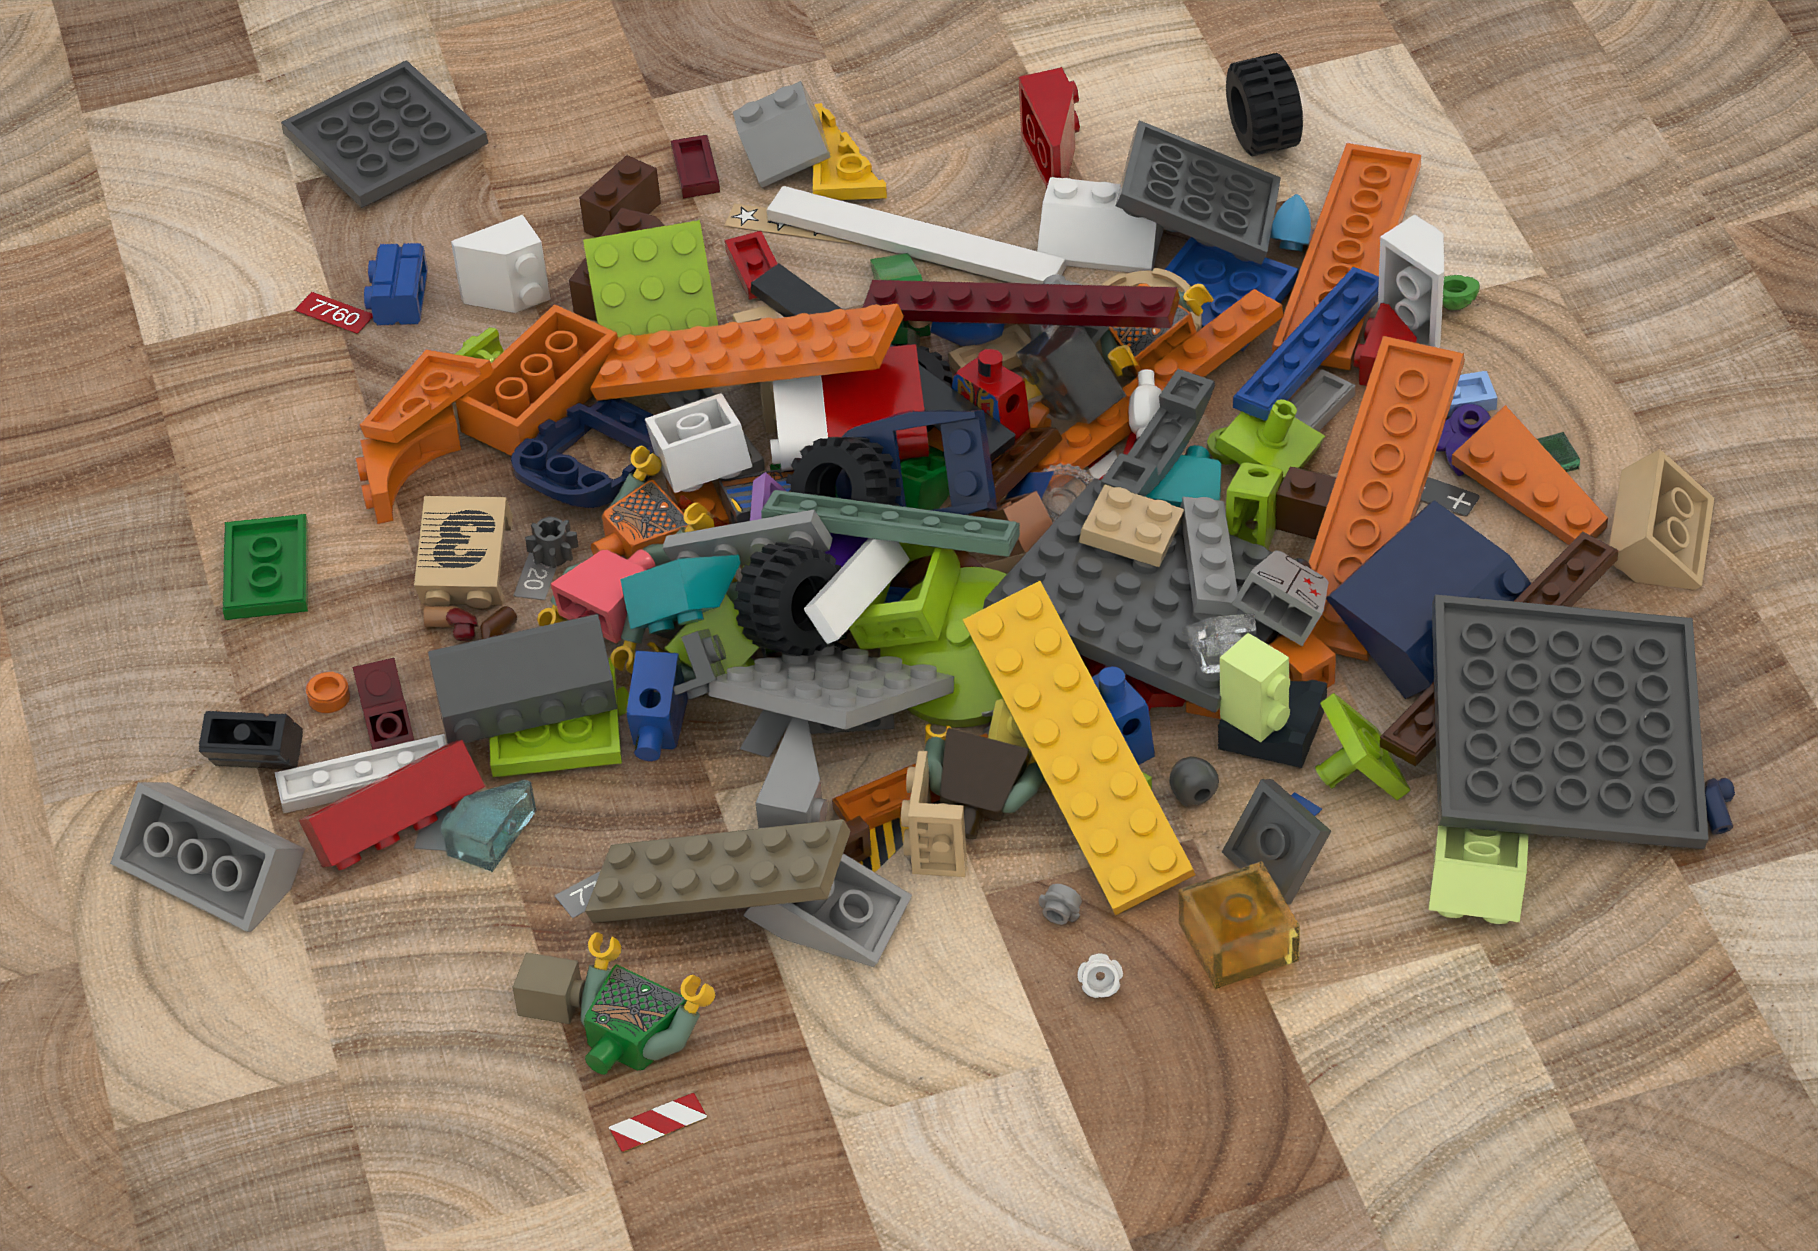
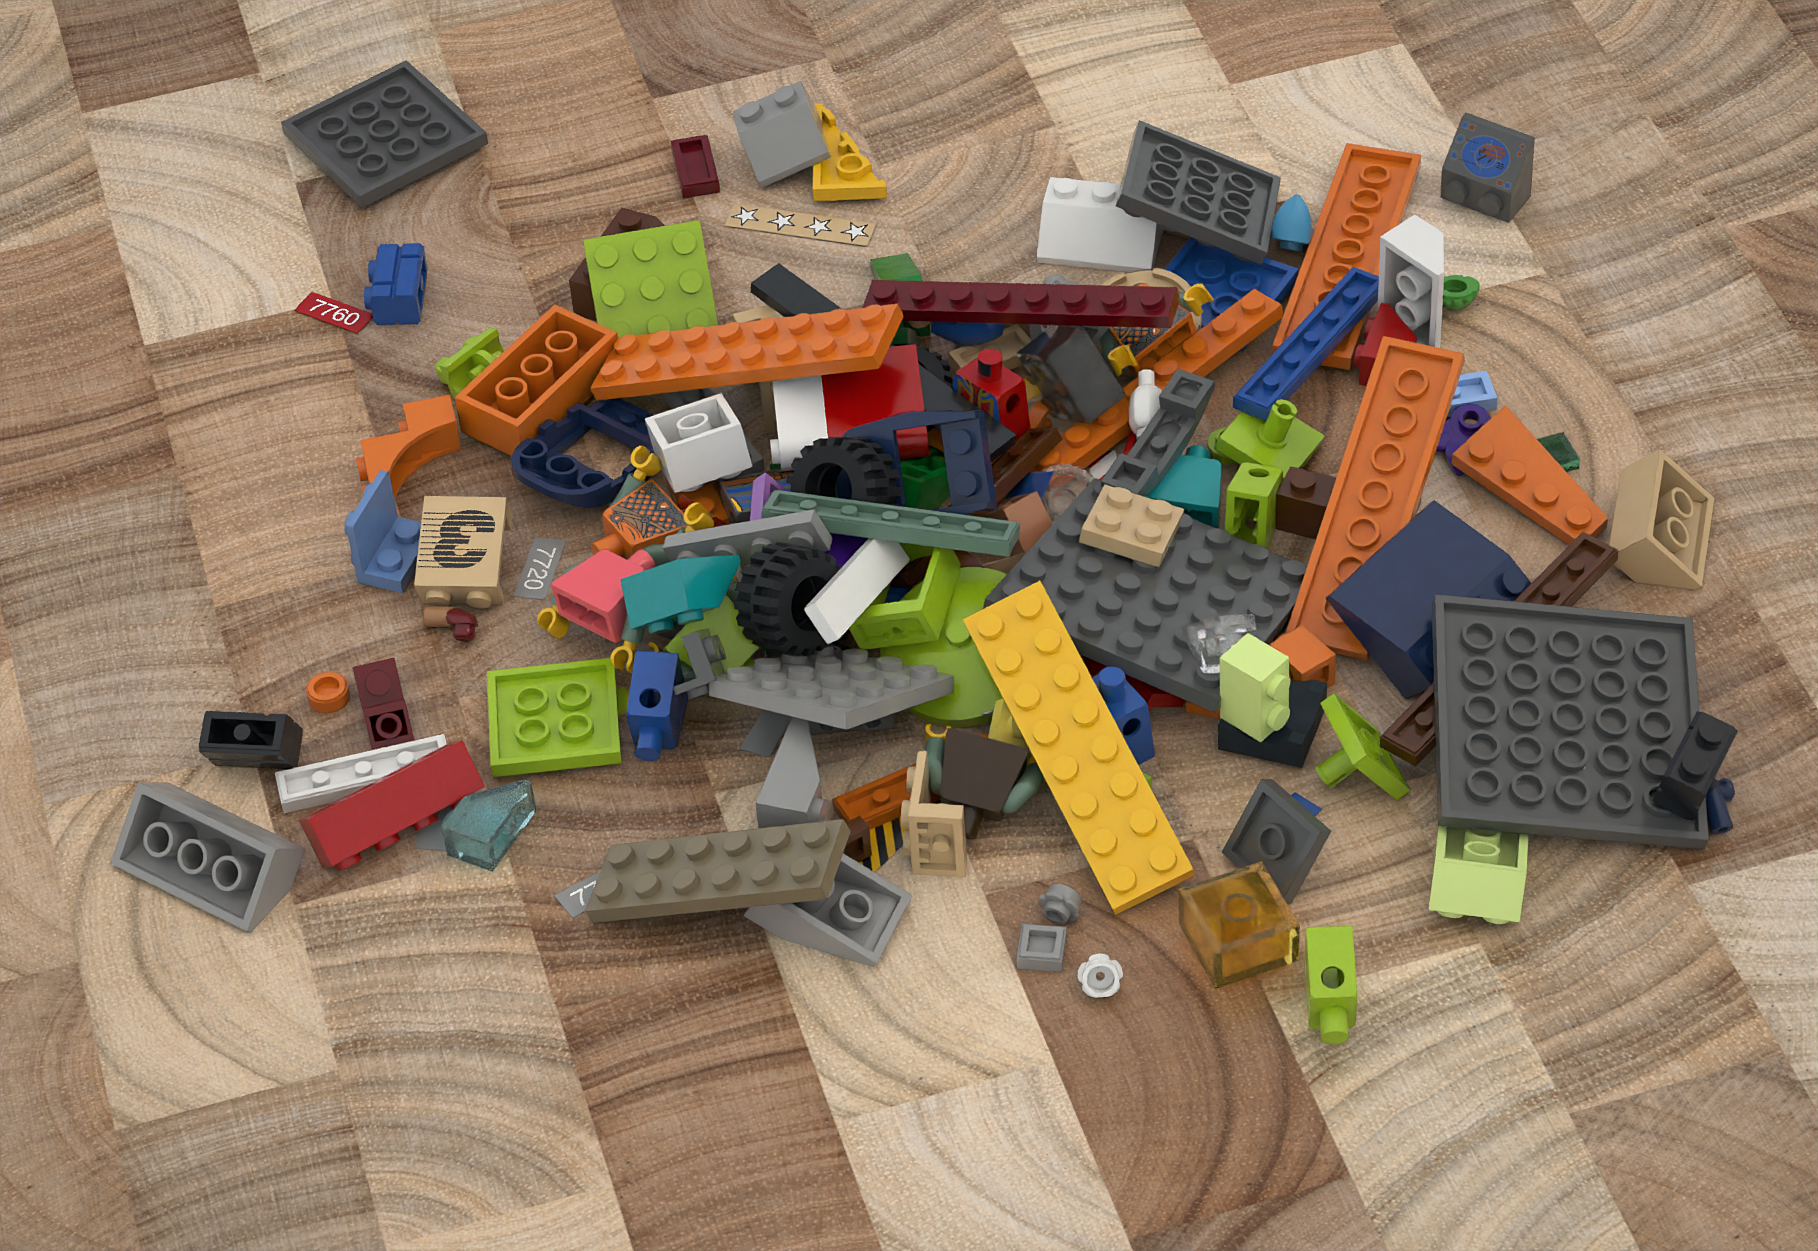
(265, 567): green tile -> none
(380, 541): none -> medium blue bracket
(423, 392): orange wing -> none
(498, 622): reddish brown arm -> none
(502, 267): white slope -> none
(523, 679): dark grey slope -> none
(548, 988): dark tan brick -> none
(551, 541): dark grey gear -> none
(627, 185): reddish brown brick -> none
(632, 1016): torso -> none
(657, 1122): sticker -> none
(750, 258): red plate -> none
(913, 237): white tile -> none
(1041, 947): none -> light grey tile
(1049, 121): red slope -> none
(1193, 780): dark grey piece -> none
(1209, 556): light grey plate -> none
(1264, 104): black tyre -> none
(1284, 595): light grey torso -> none
(1322, 399): light grey tile -> none
(1330, 981): none -> lime torso
(1449, 496): dark grey sticker -> none
(1488, 168): none -> dark grey slope
(1694, 765): none -> black brick

